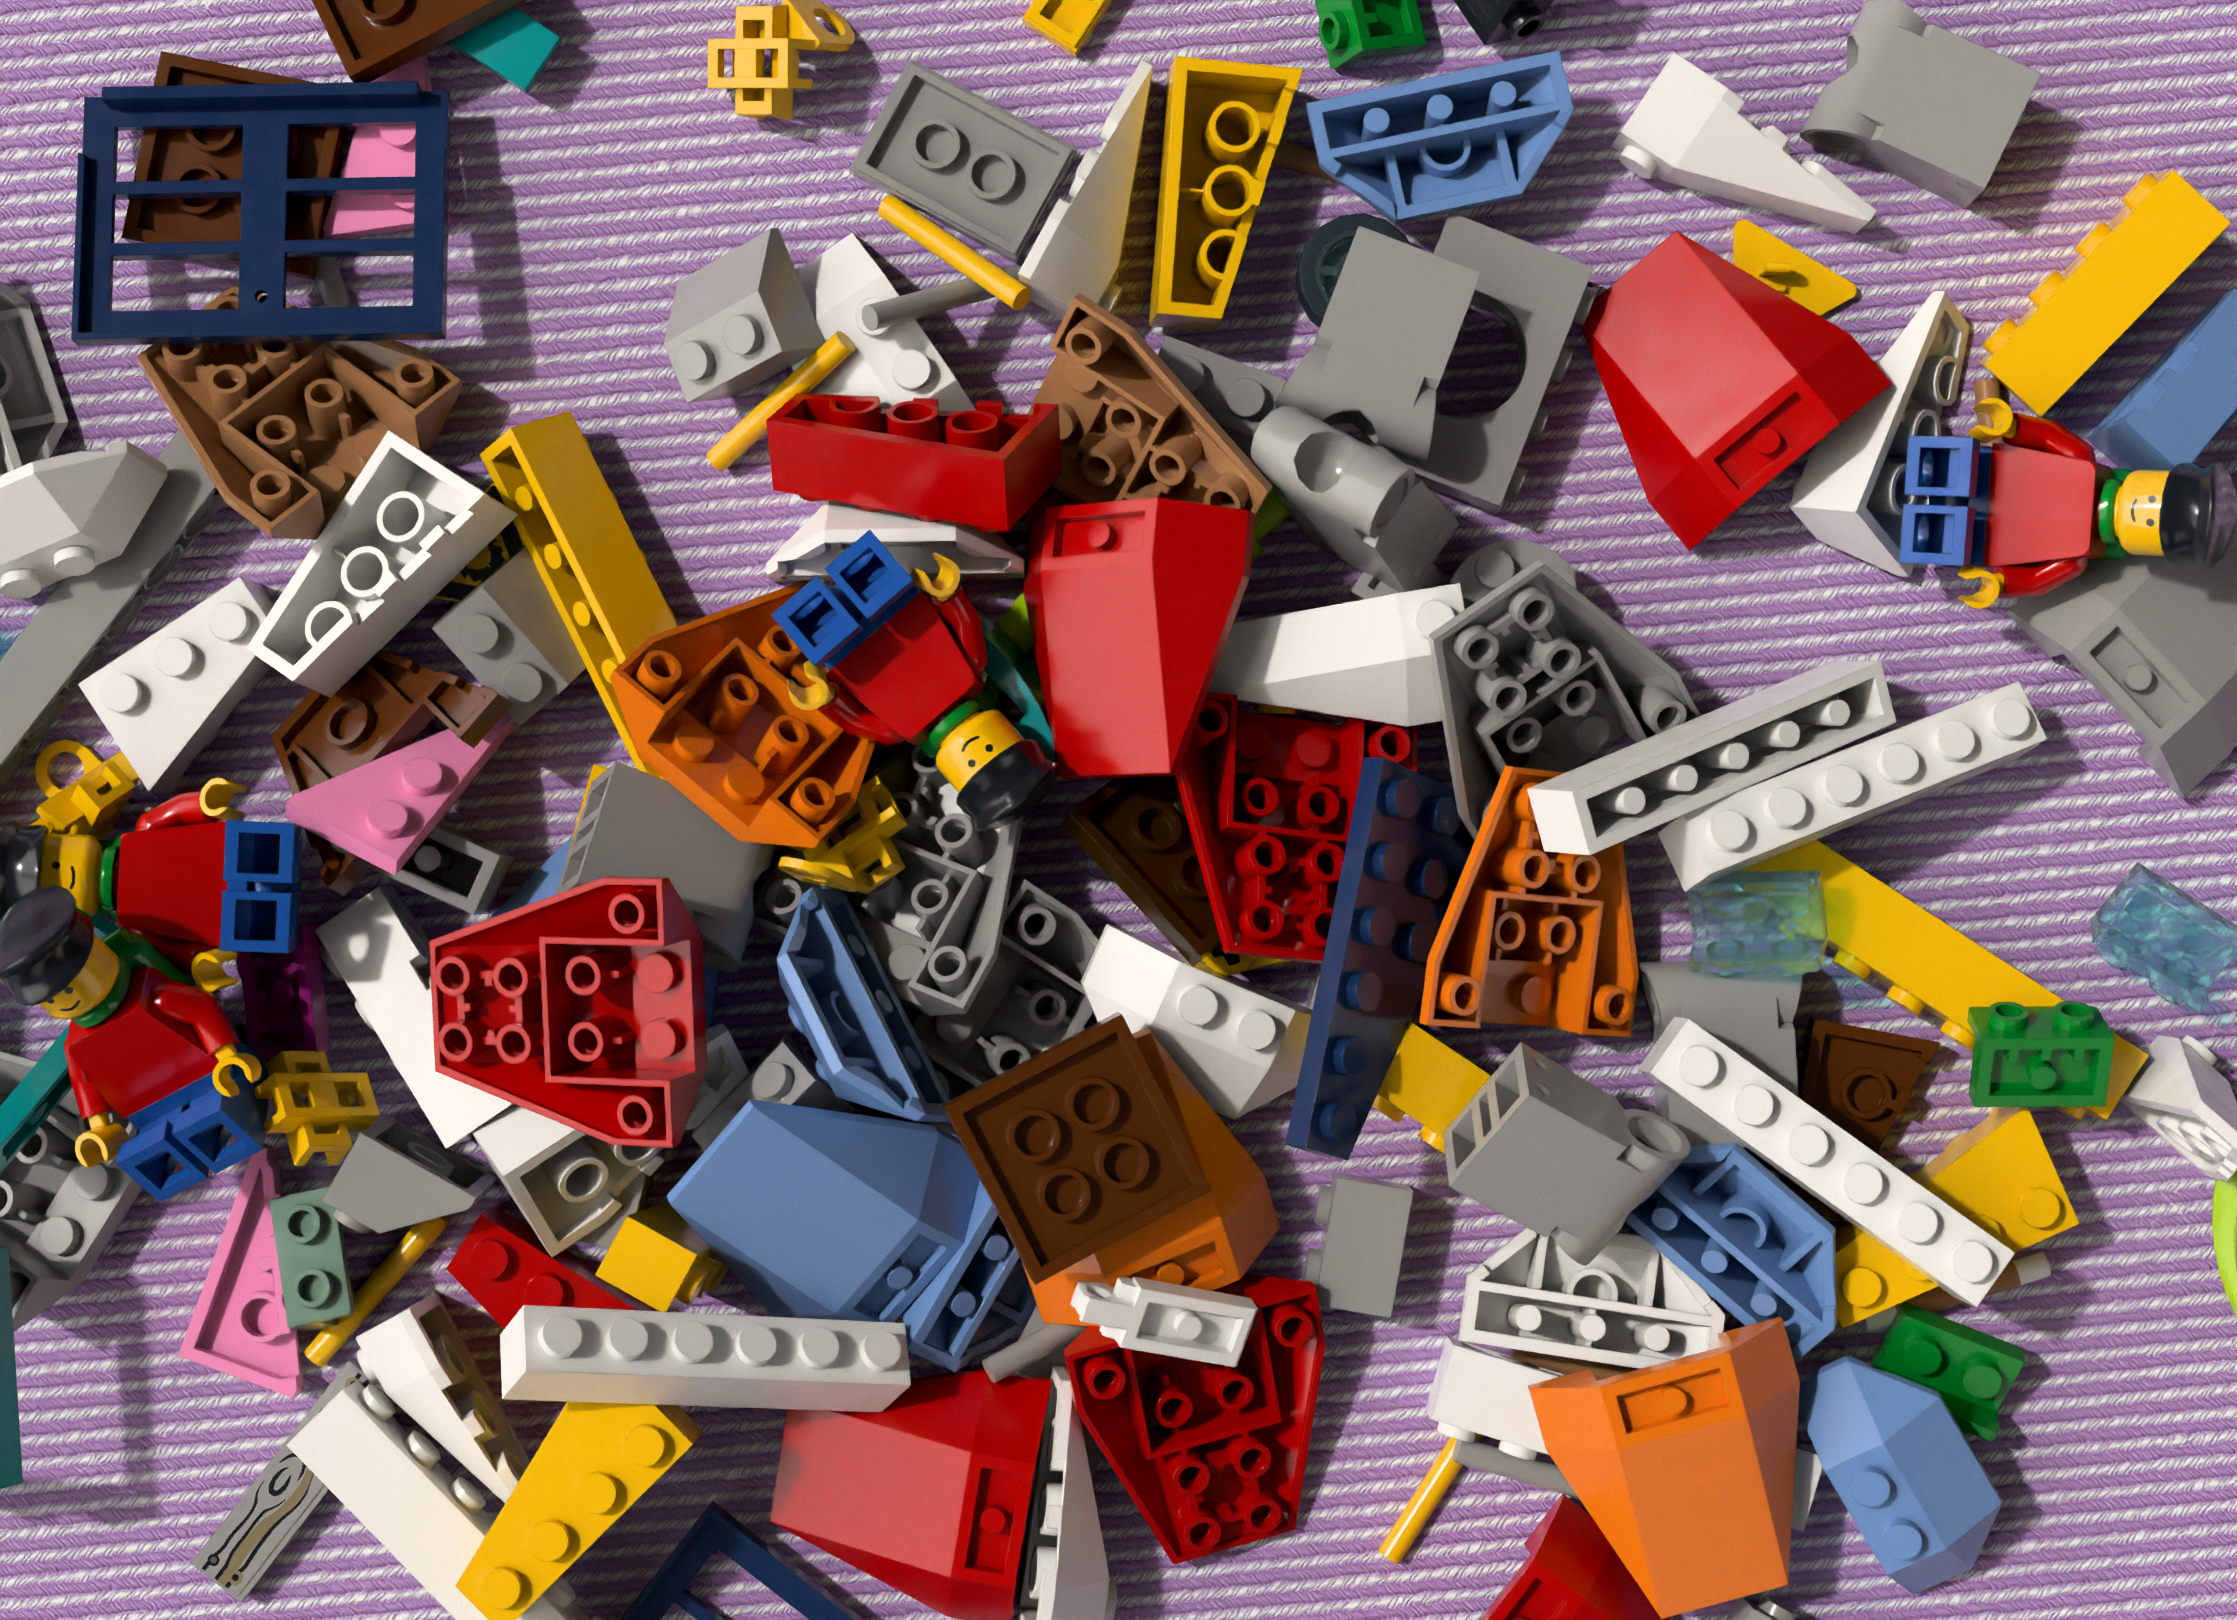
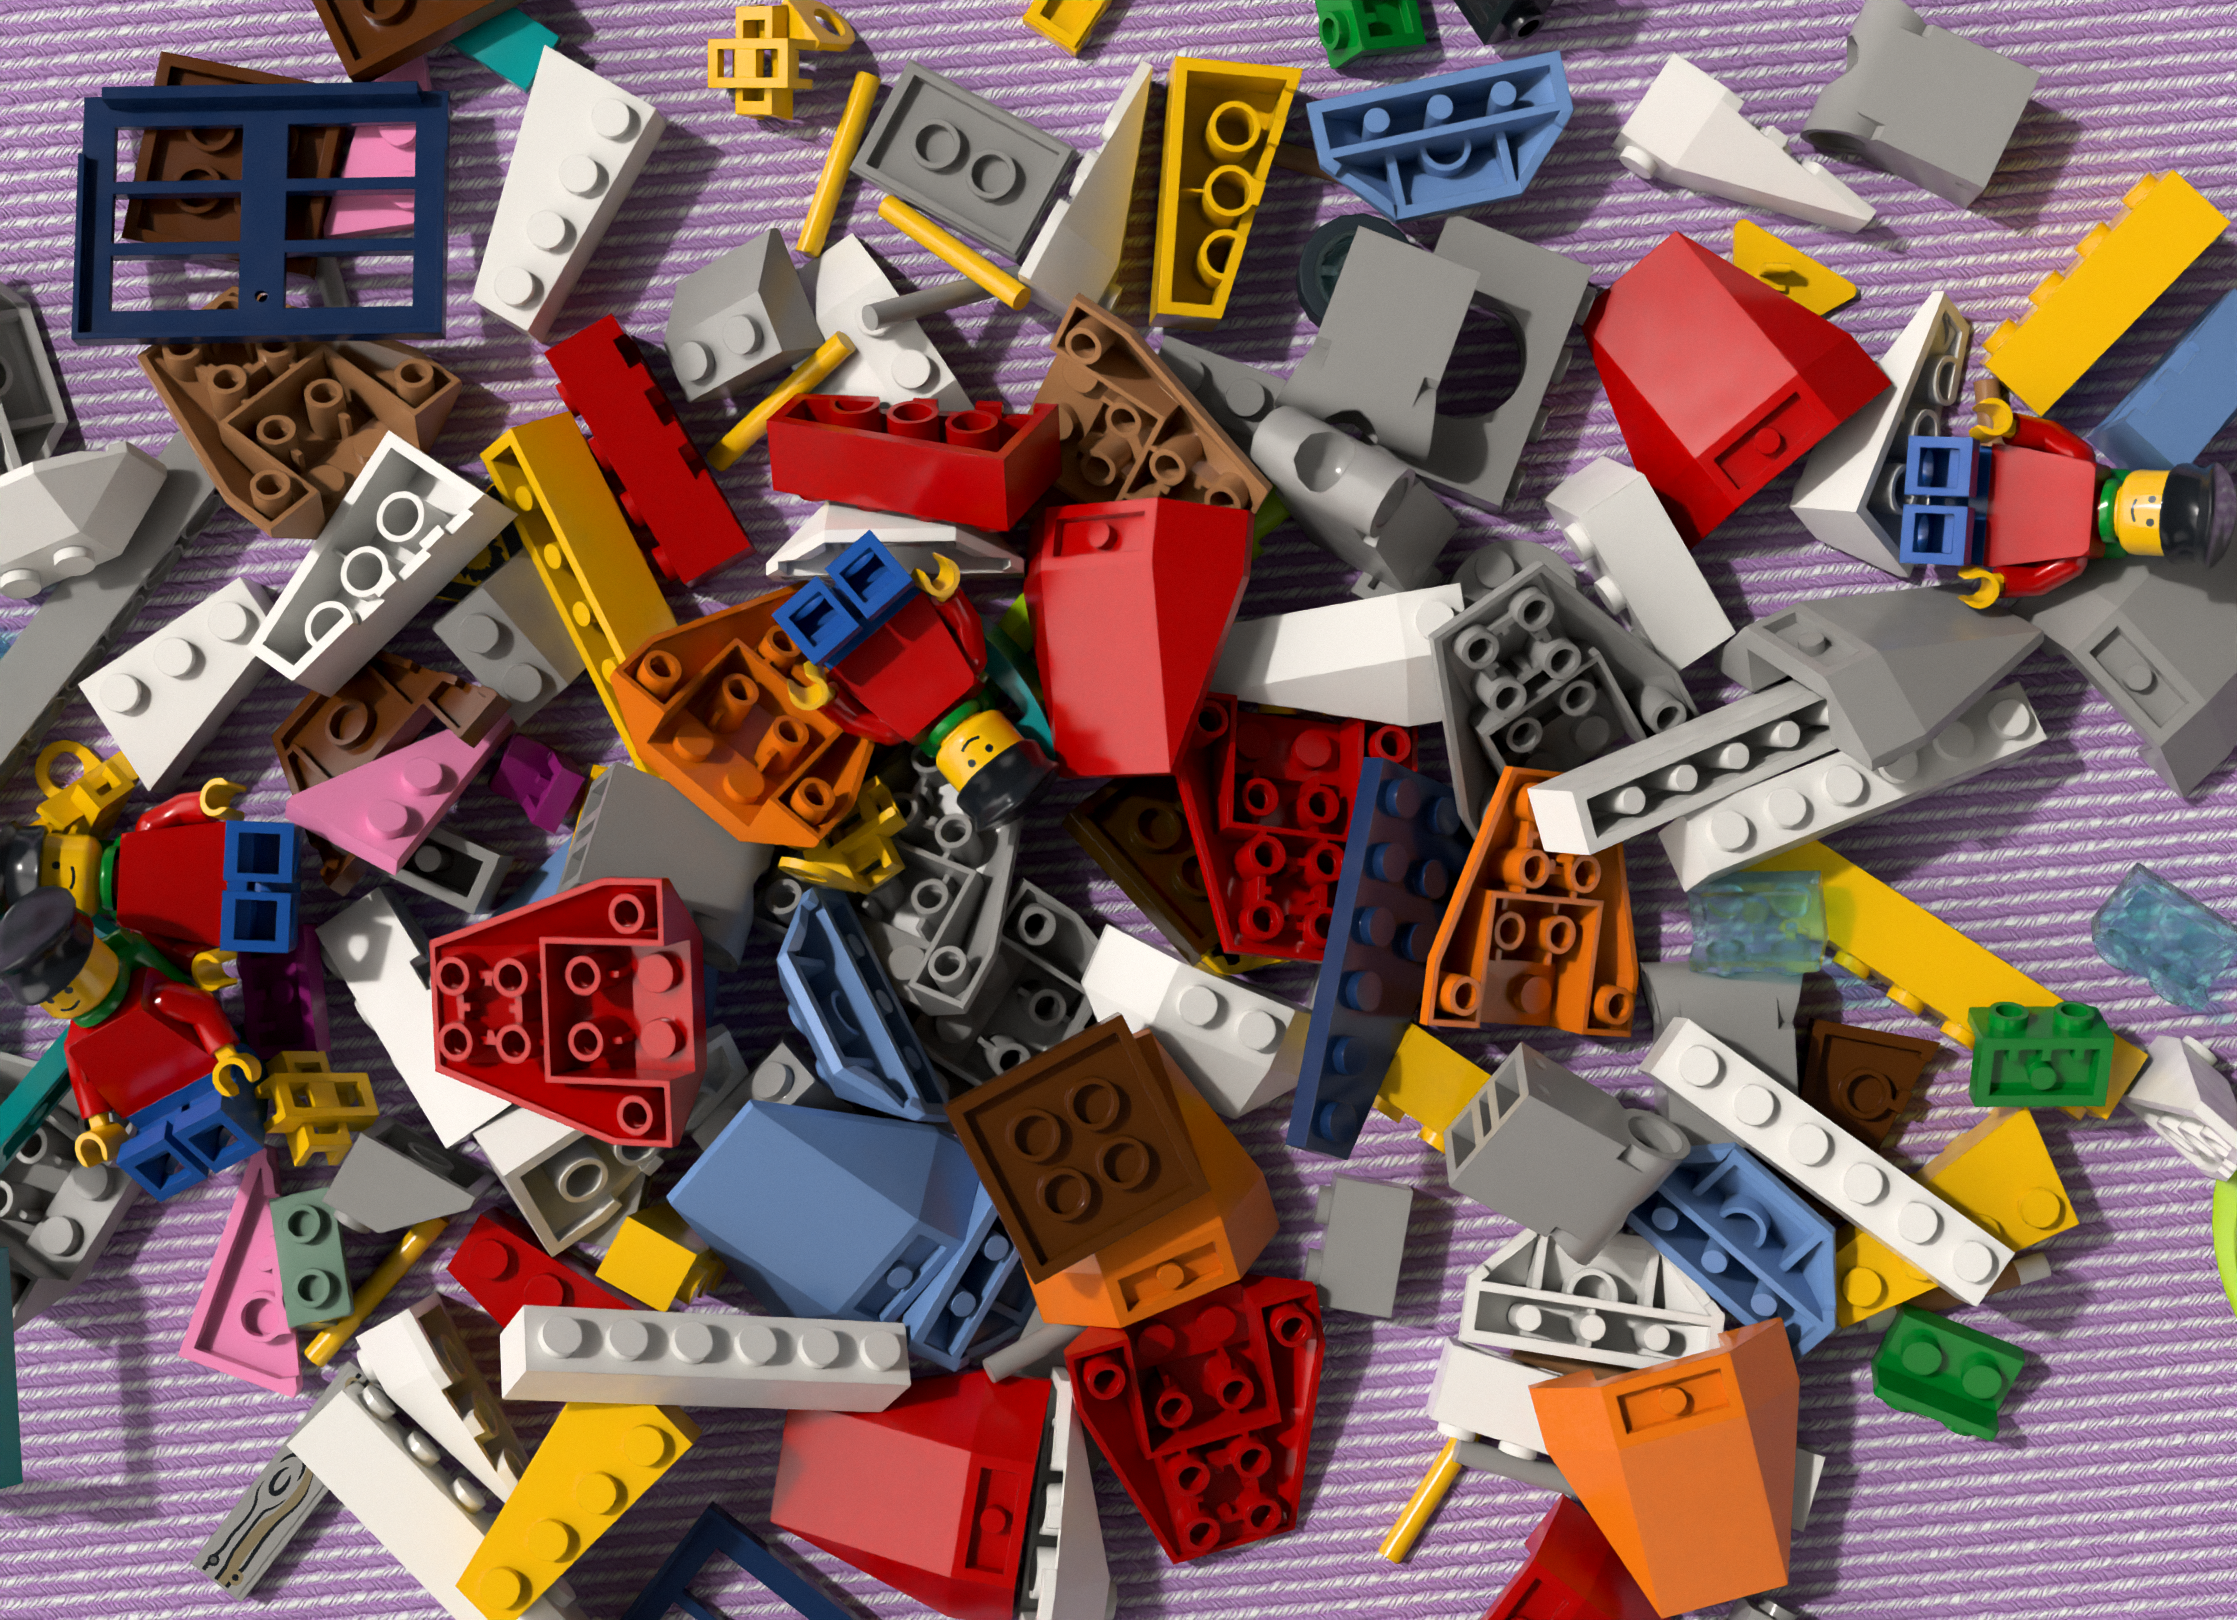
(540, 780): none -> magenta bracket
(562, 190): none -> white wedge
(650, 451): none -> red wedge
(838, 164): none -> yellow bar
(1168, 1318): white hinge -> none
(1638, 561): none -> white wedge
(1885, 662): none -> light grey wedge
(1900, 1470): medium blue wedge -> none

